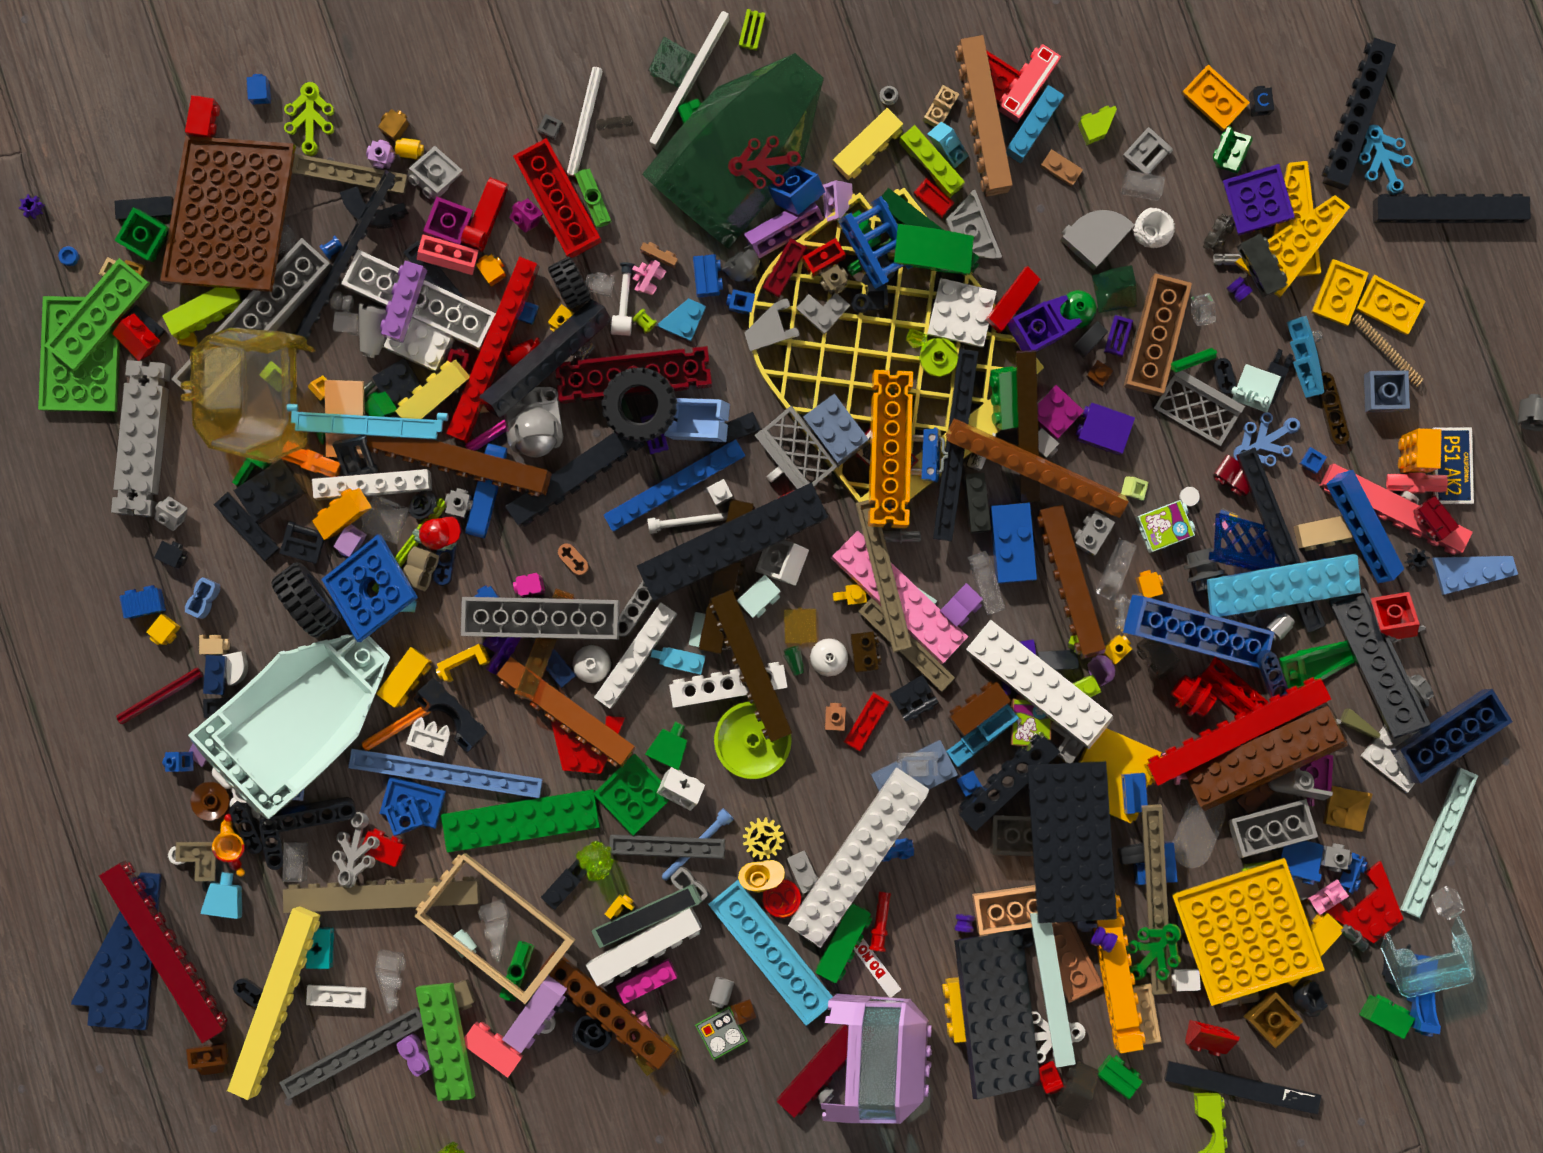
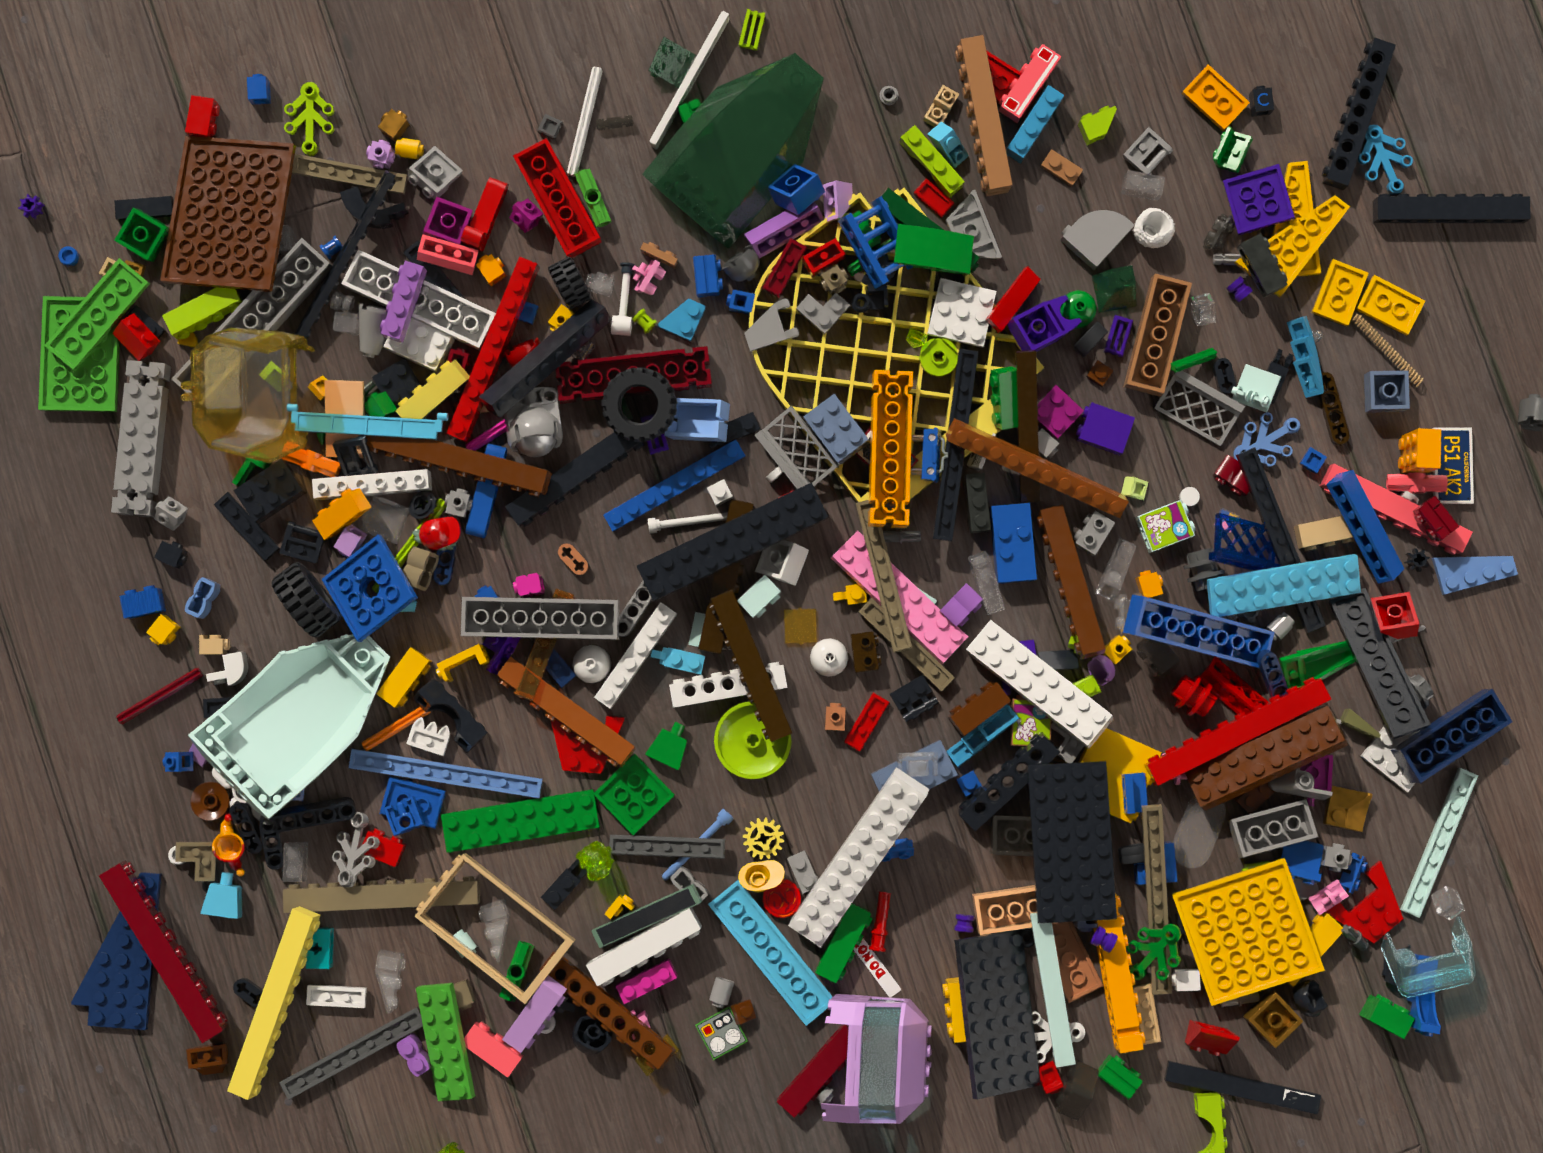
(215, 675): dark blue plate -> none
(687, 795): white brick -> none
(760, 163): dark red plant -> none
(794, 659): dark green cone -> none
(867, 144): light yellow brick -> none

